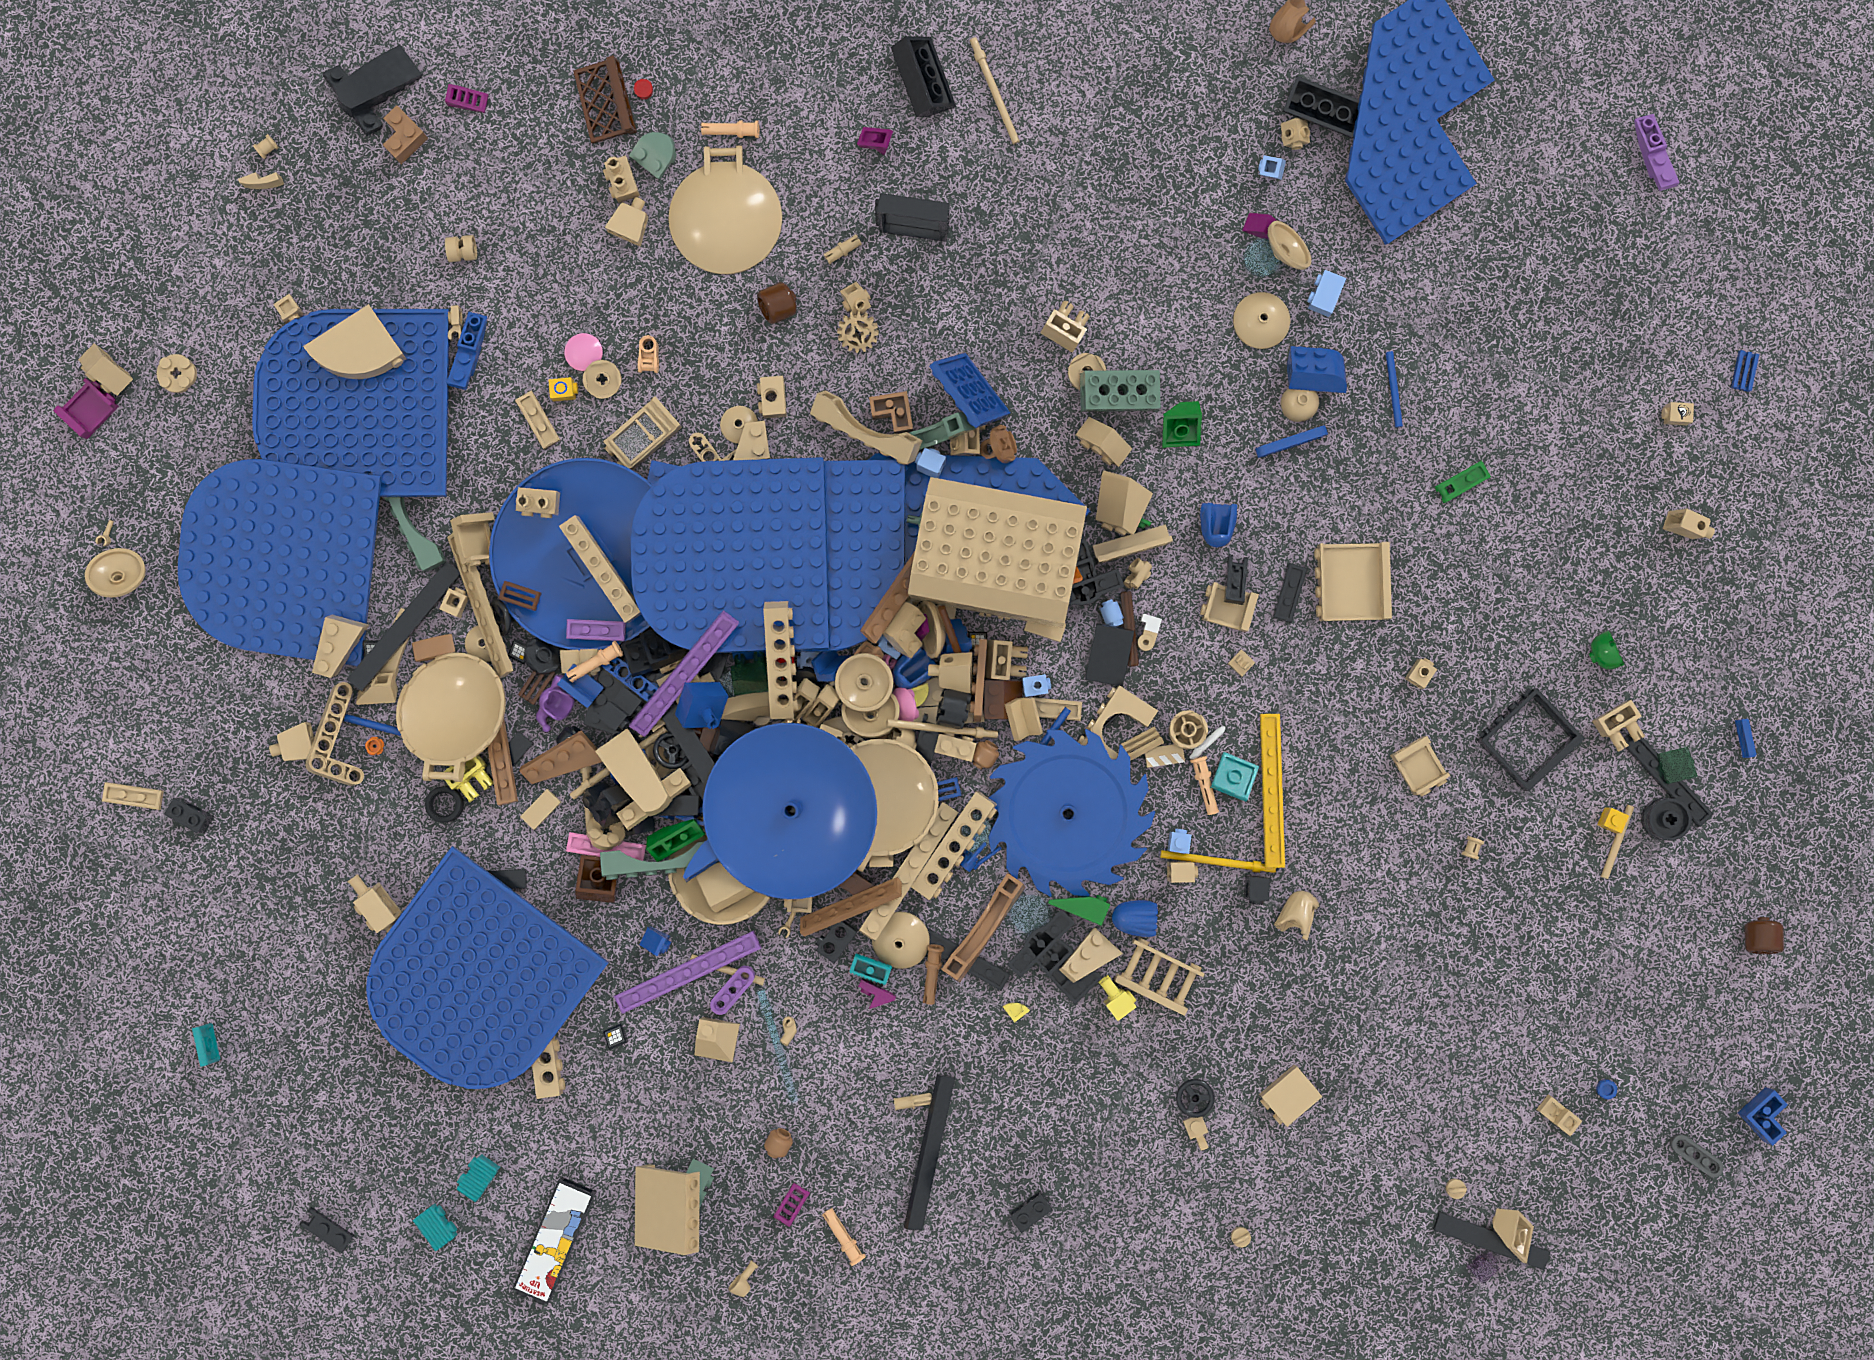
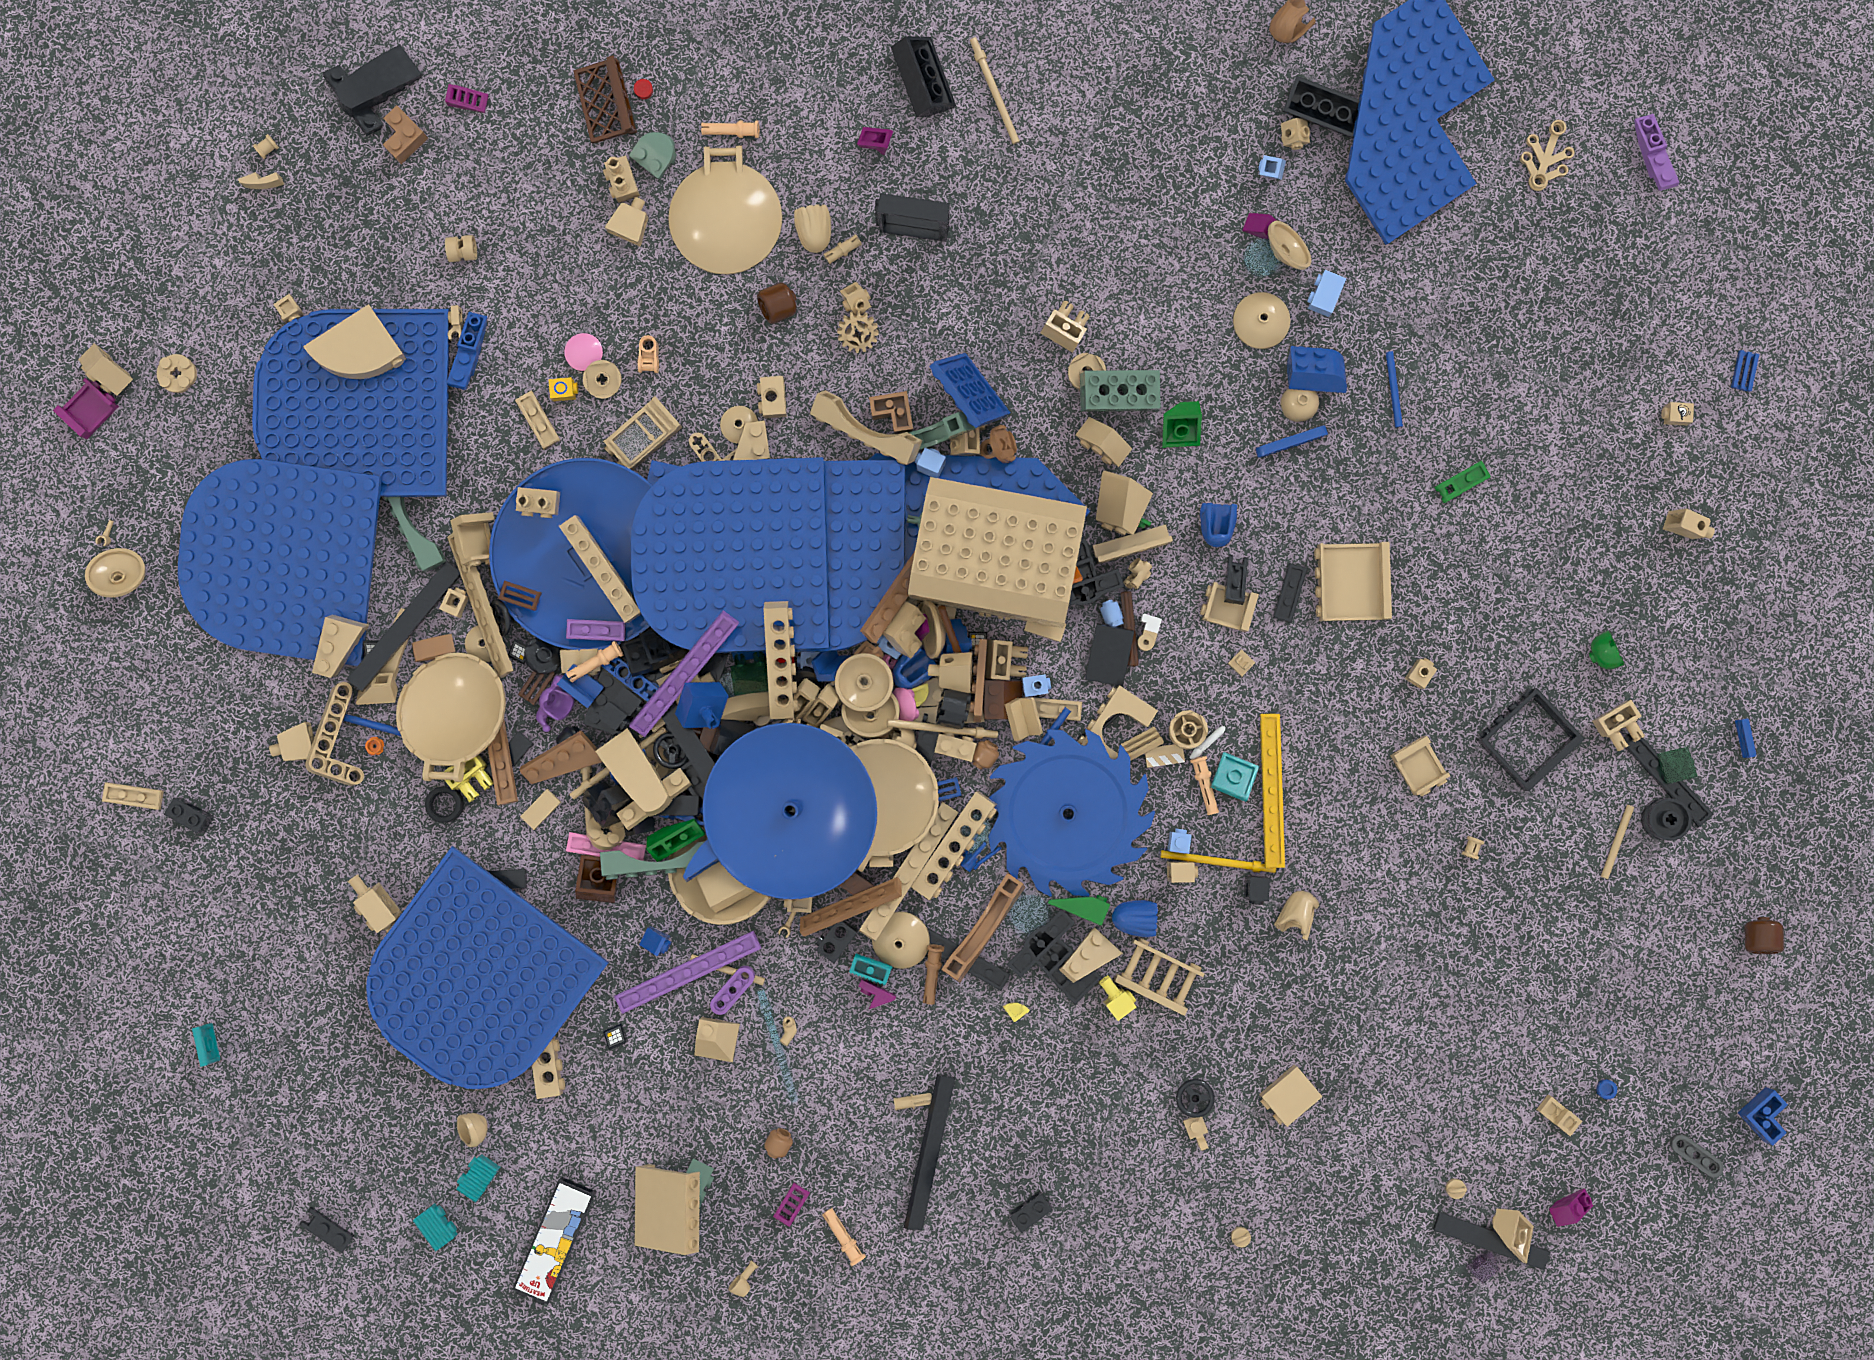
(472, 1128): none -> tan hat
(813, 227): none -> tan hair
(1546, 158): none -> tan plant
(1571, 1208): none -> magenta slope
(1613, 820): yellow brick -> none

